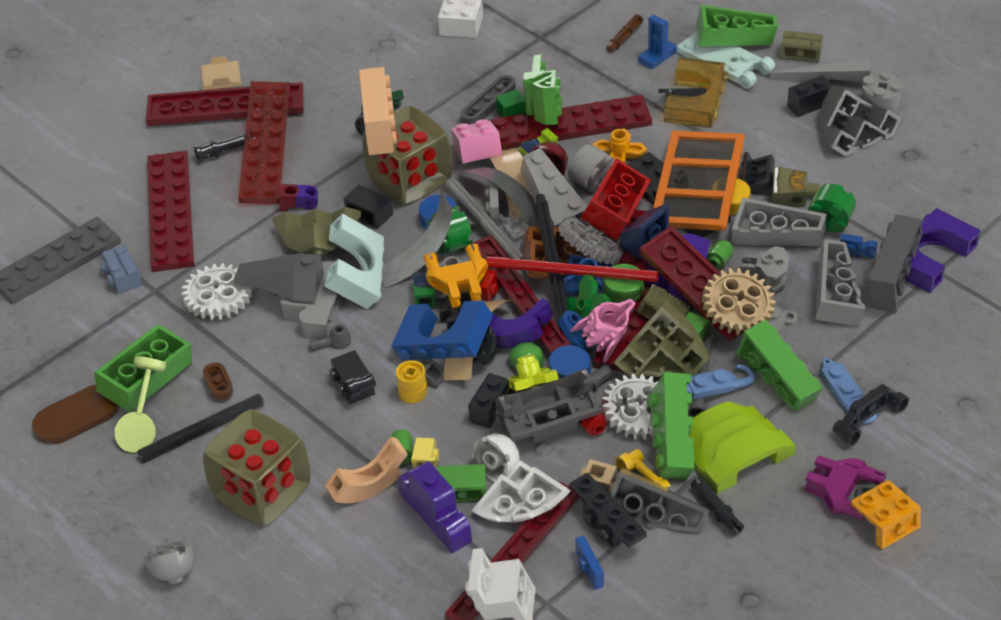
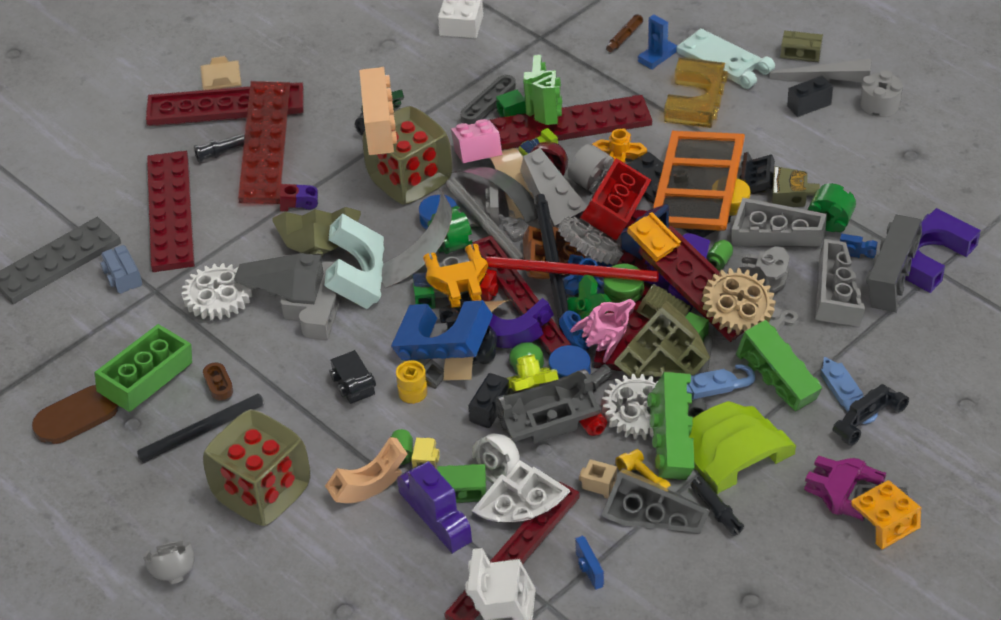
(136, 428): yellowish green piece -> none
(338, 339): dark grey bar -> none
(373, 206): black brick -> none
(606, 514): black bracket -> none
(653, 236): none -> light orange plate
(689, 92): black hinge -> none
(734, 27): bright green wedge -> none
(854, 123): dark grey brick -> none

